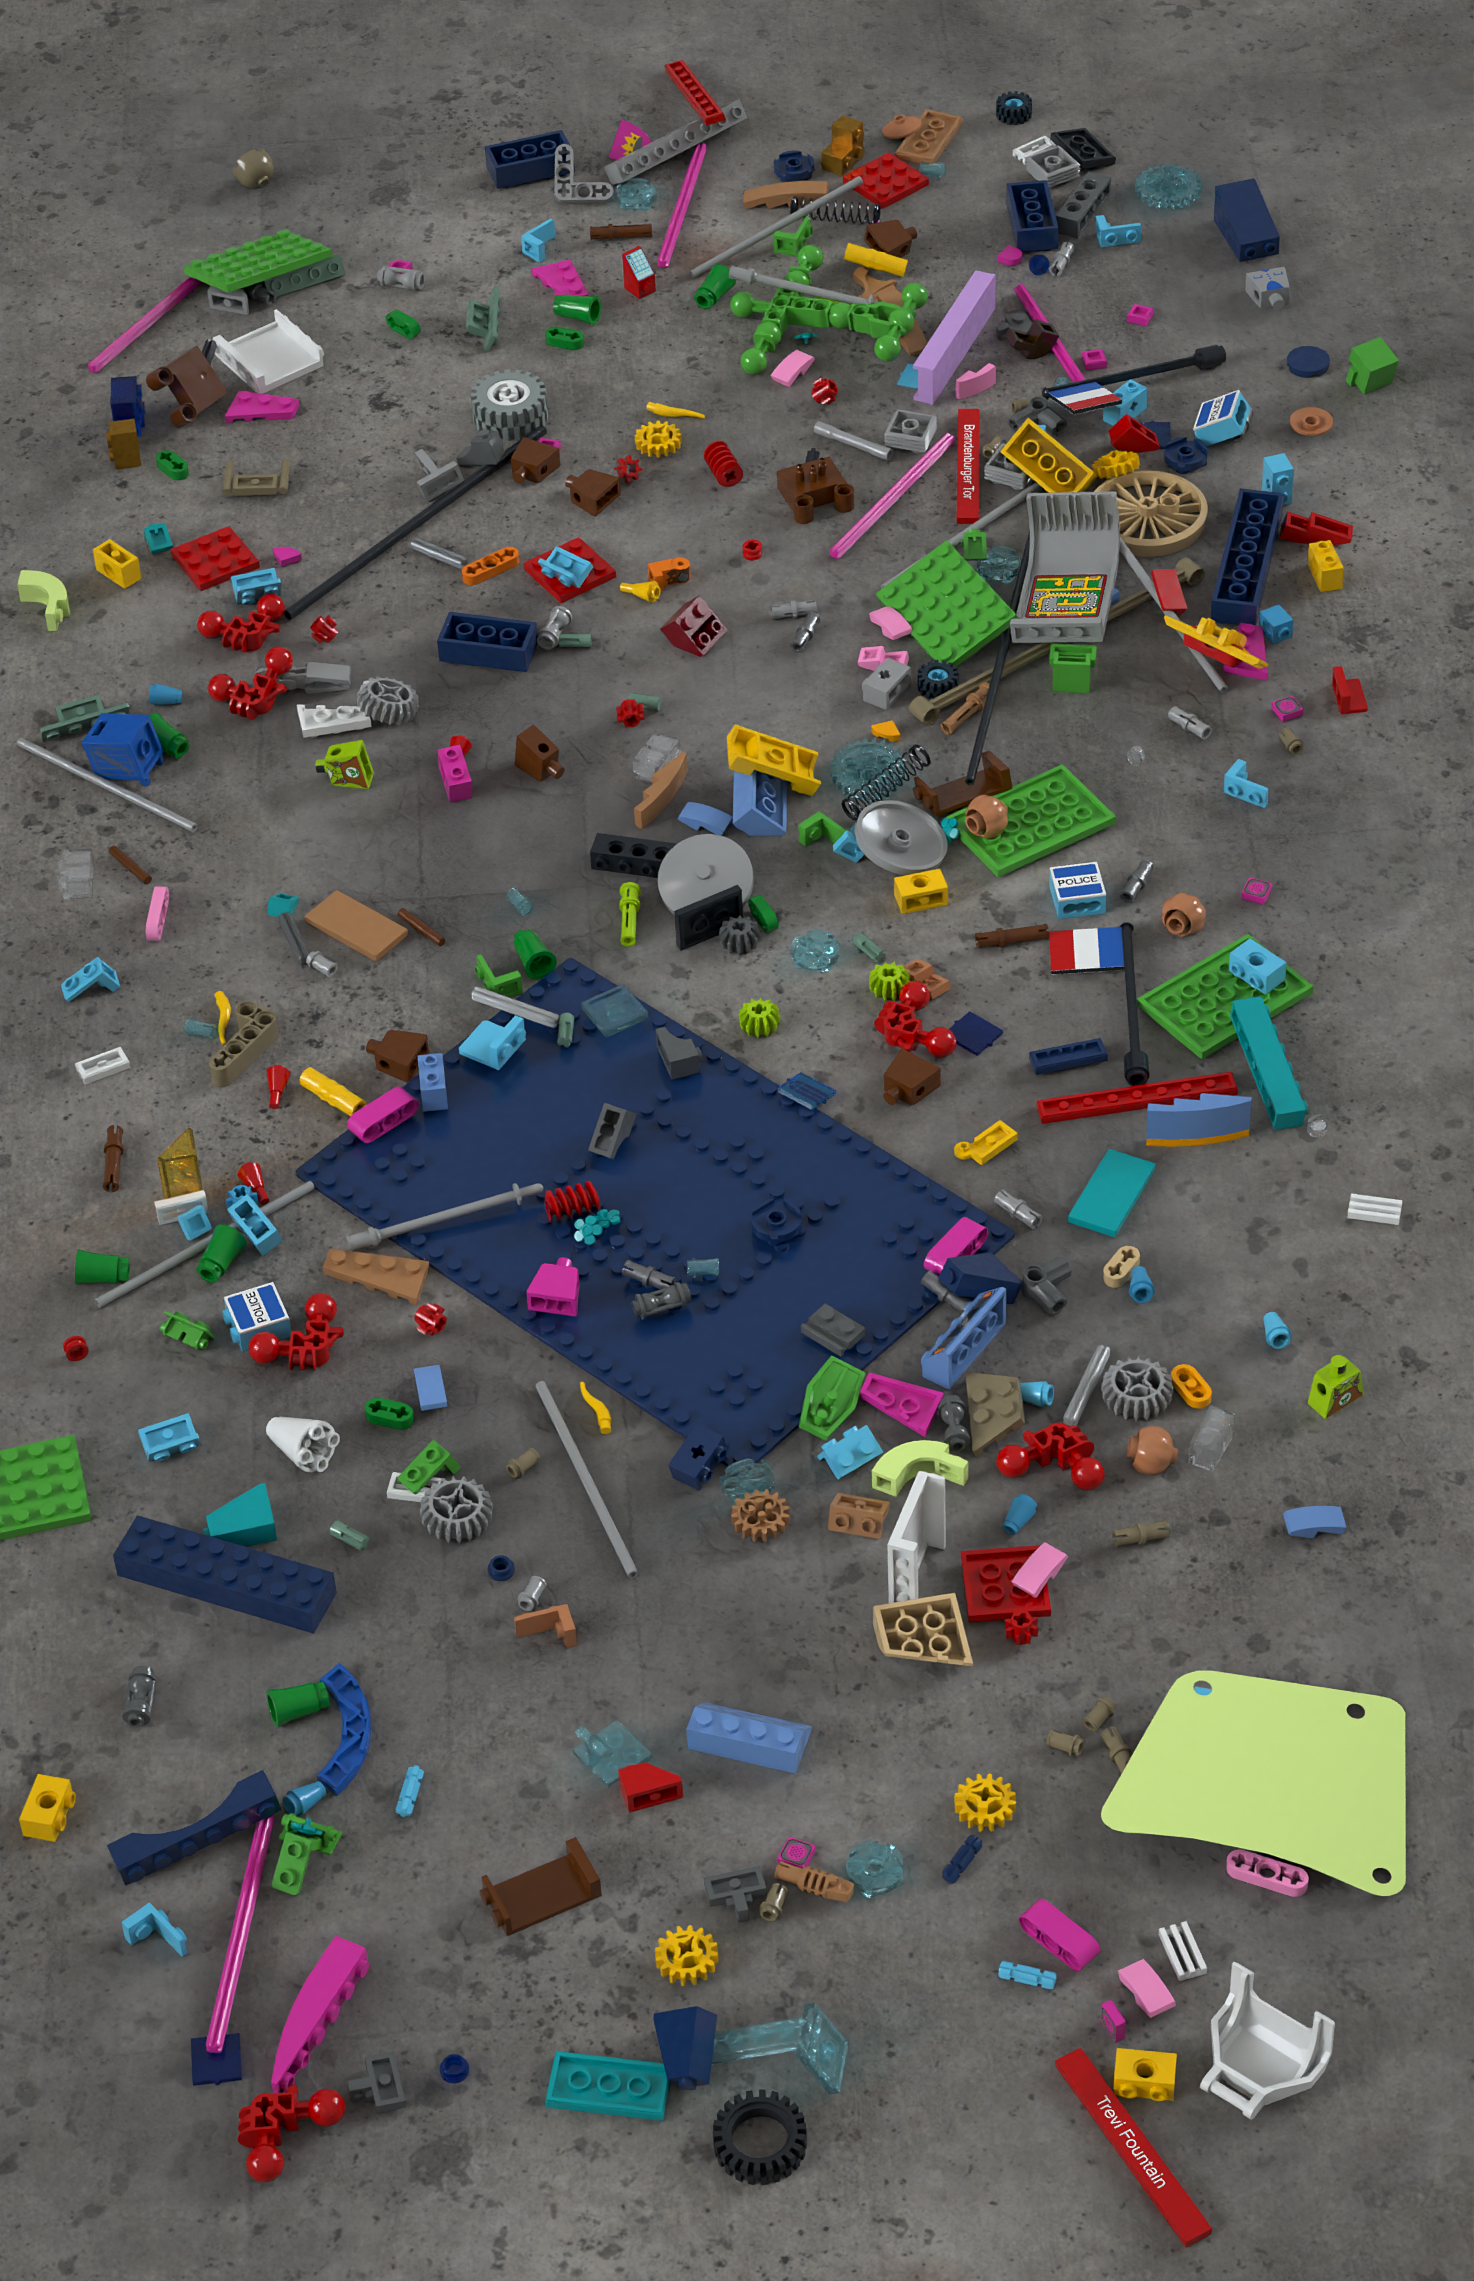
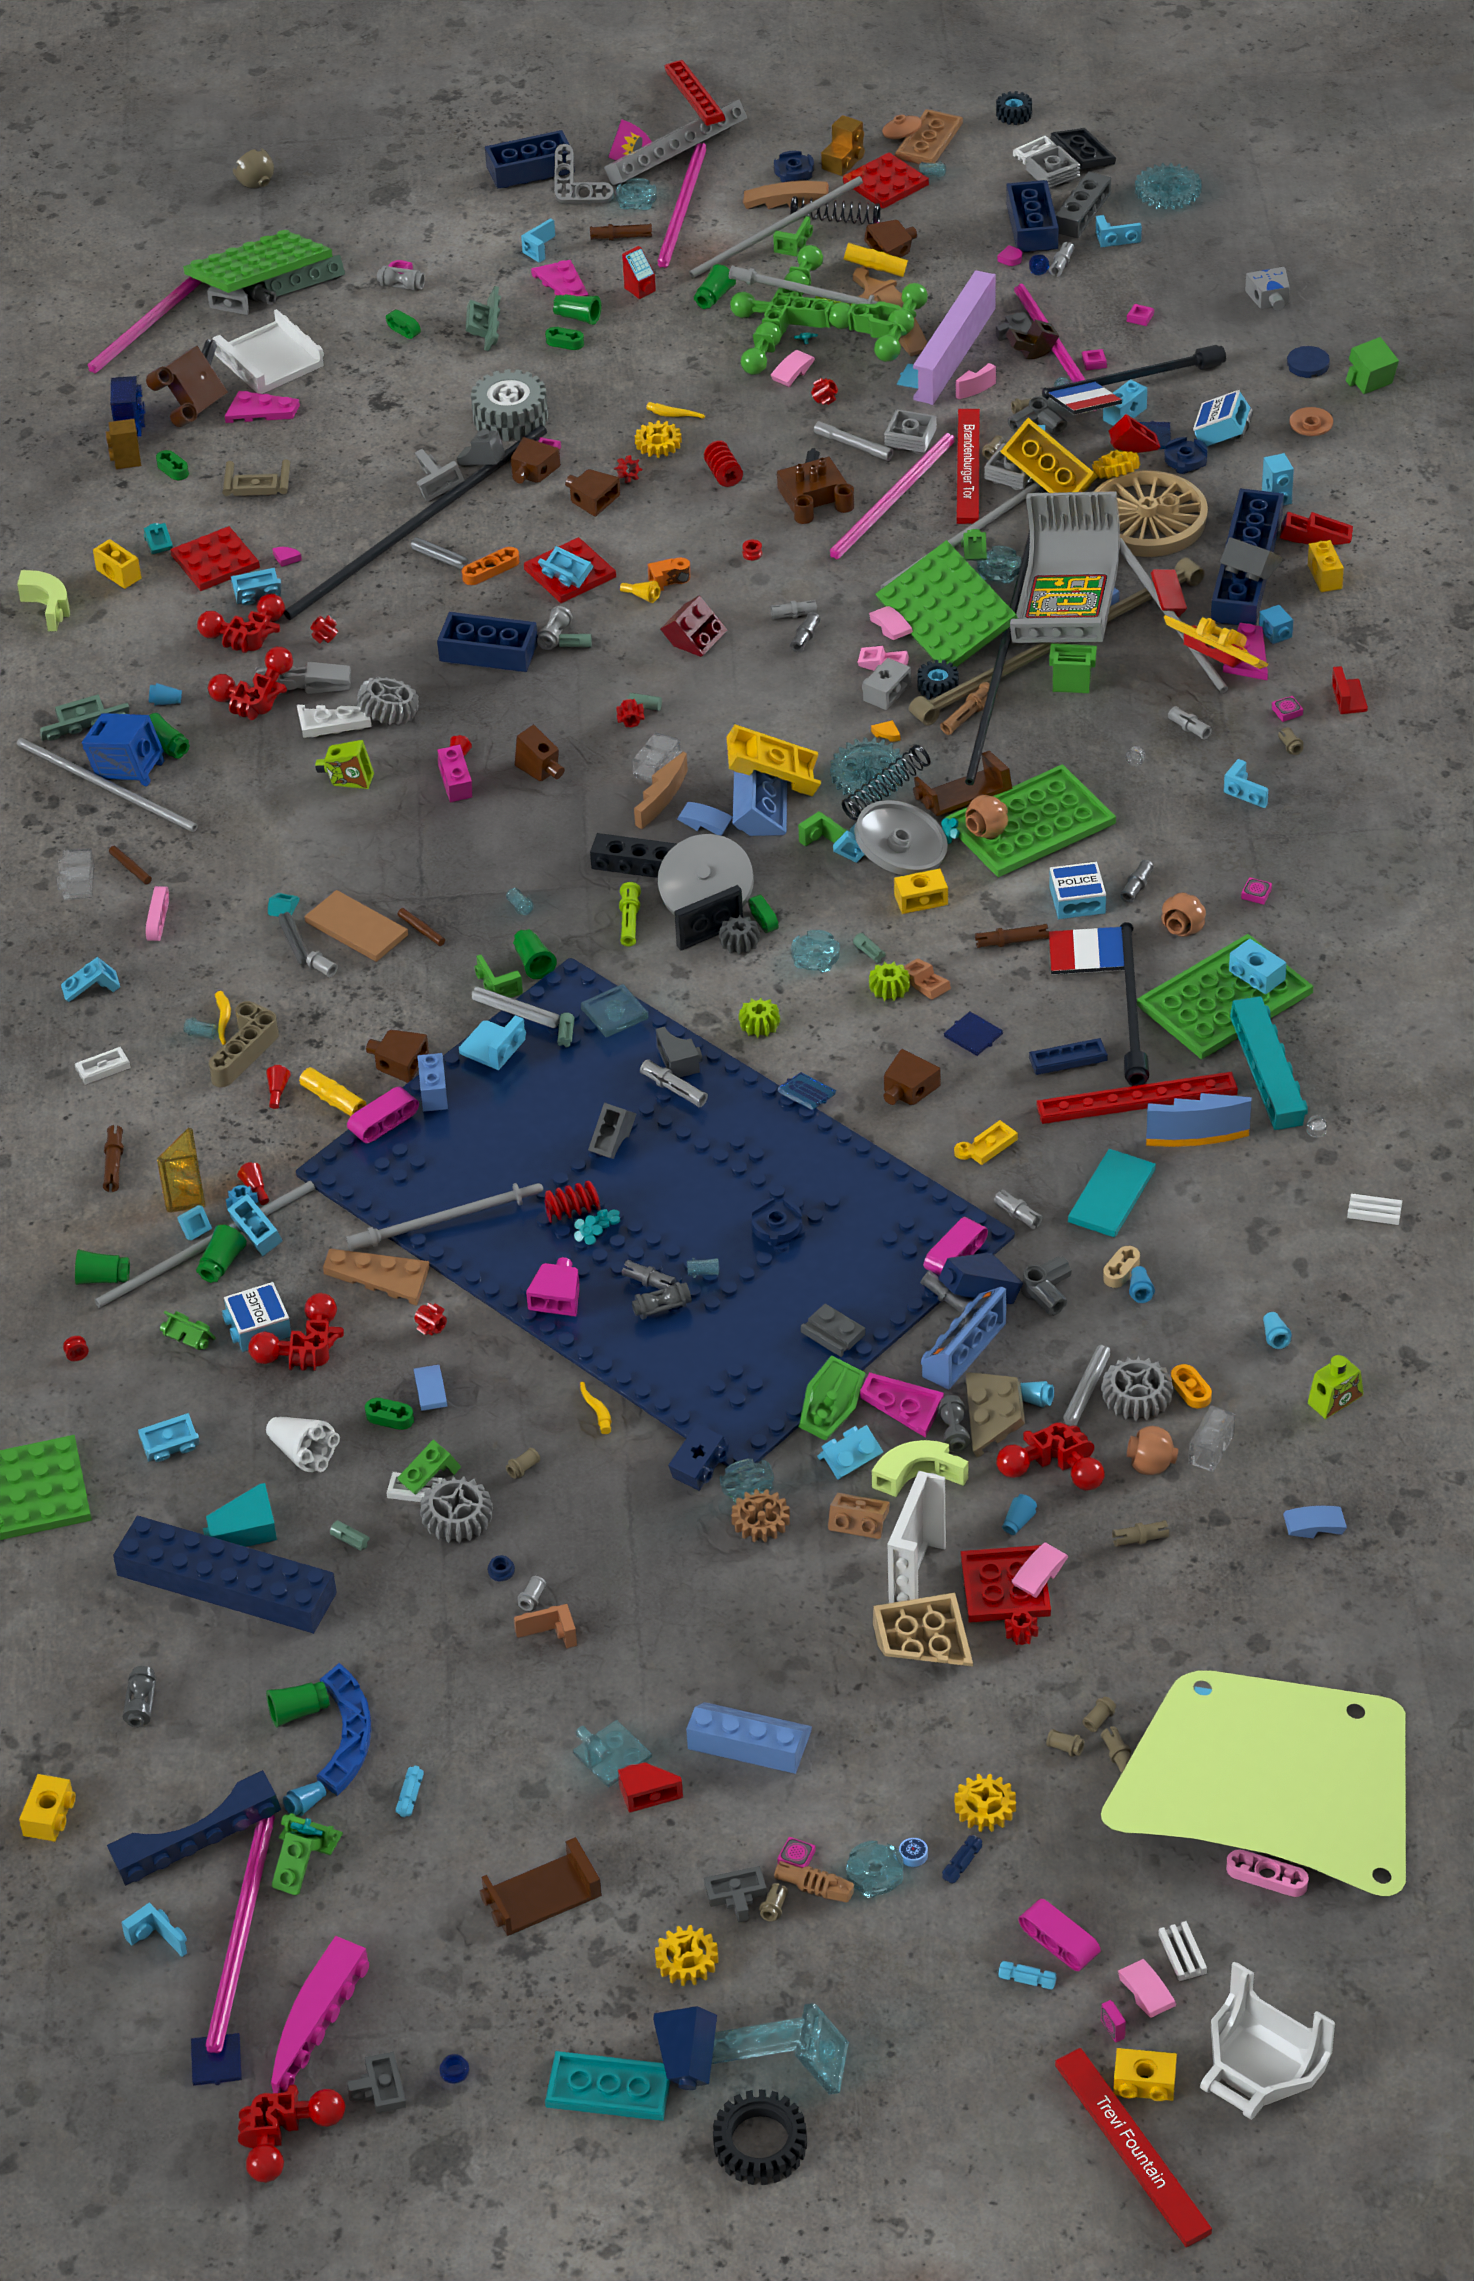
(171, 1208): white tile -> none
(587, 1480): light grey piece -> none
(666, 1079): none -> light grey pin
(905, 1031): red piece -> none
(913, 1852): none -> tile
(1245, 220): dark blue slope -> none
(1249, 559): none -> dark grey slope

